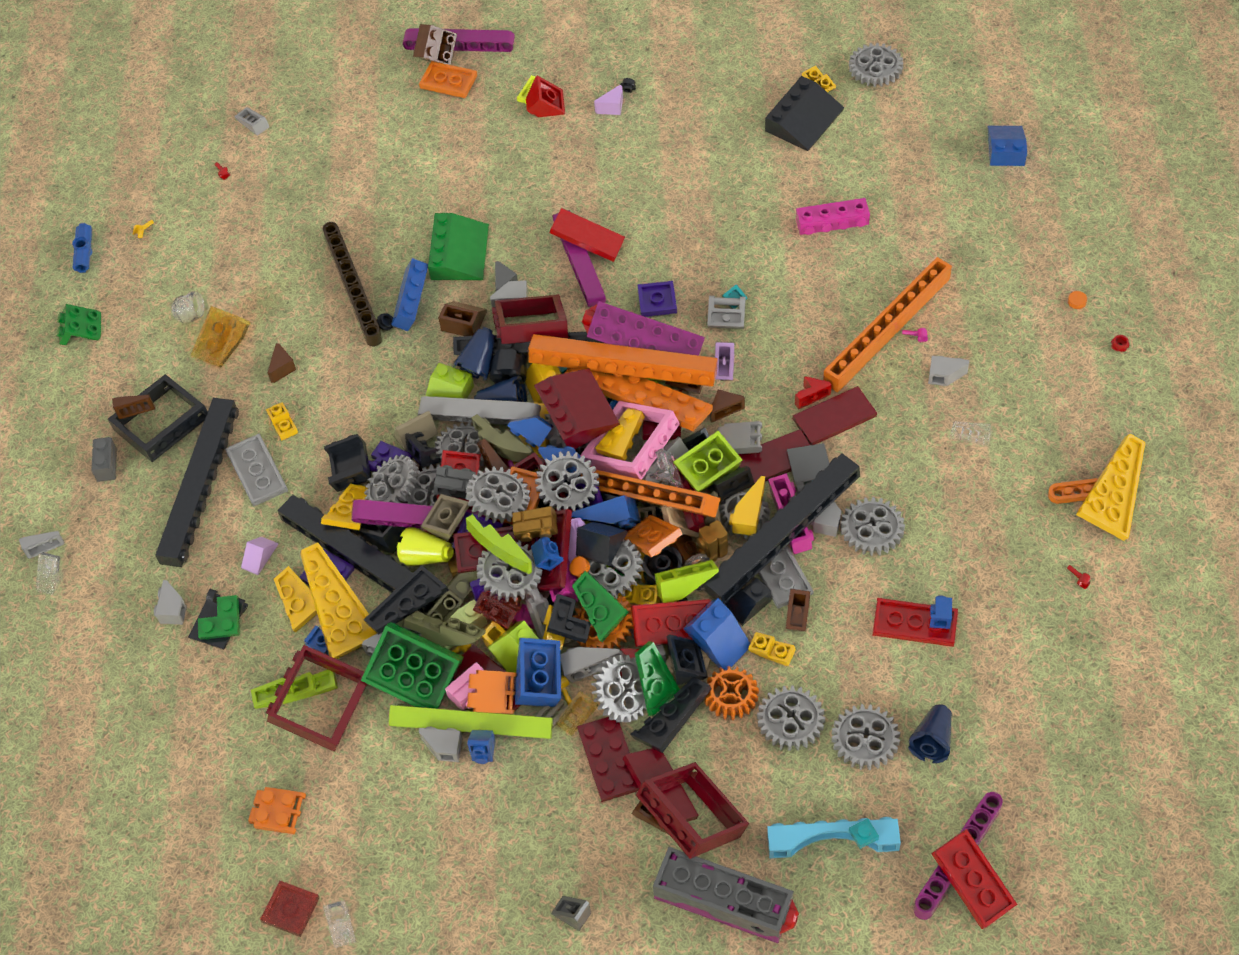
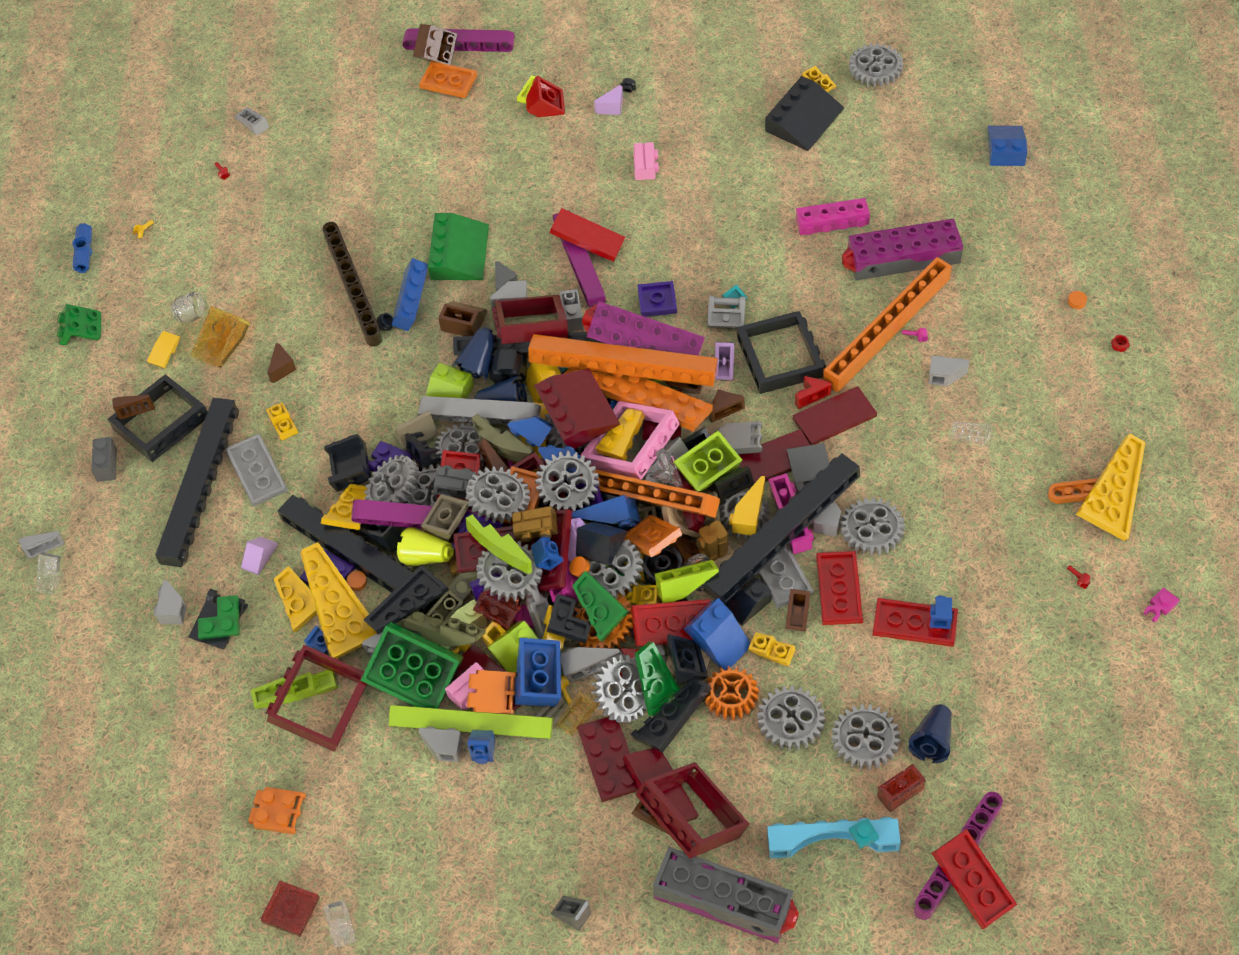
(163, 348): none -> yellow slope
(357, 580): none -> orange tile
(572, 309): none -> light grey slope
(645, 161): none -> bright pink brick
(784, 379): none -> black window
(839, 588): none -> red tile
(901, 788): none -> clear red brick
(902, 249): none -> magenta piece
(1161, 602): none -> dark pink plate

